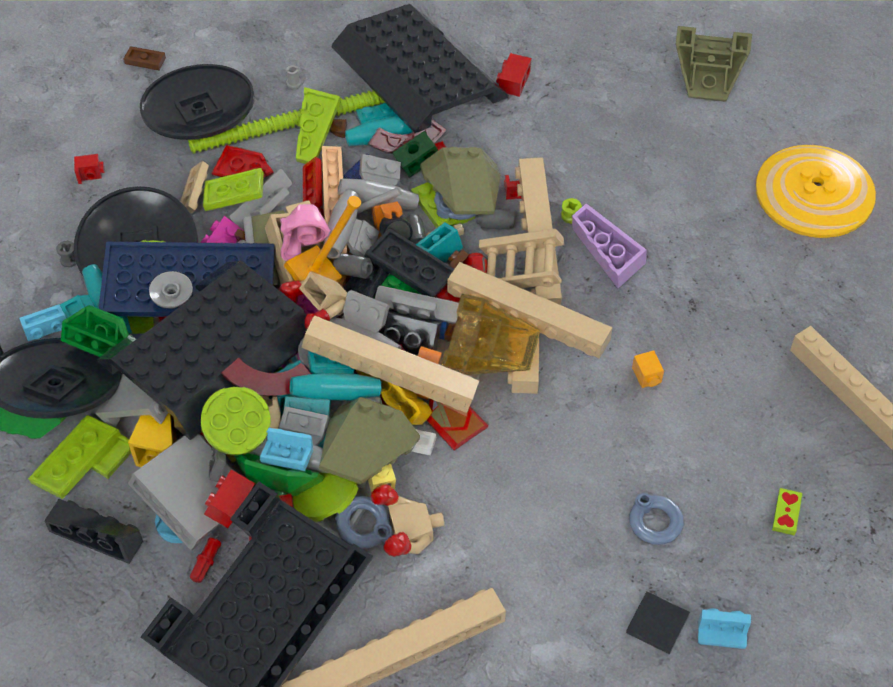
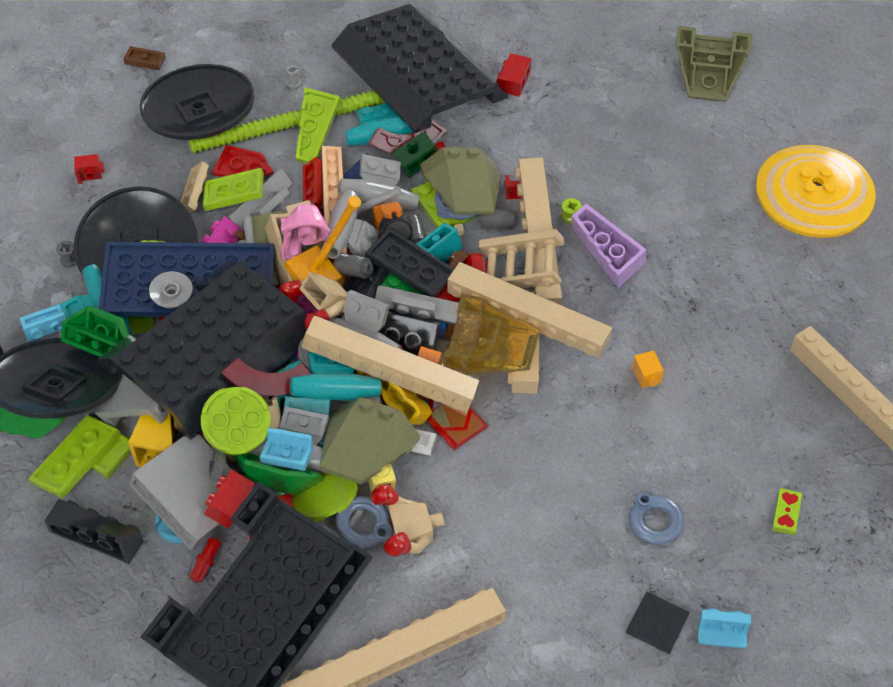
(338, 127): reddish brown tile -> none

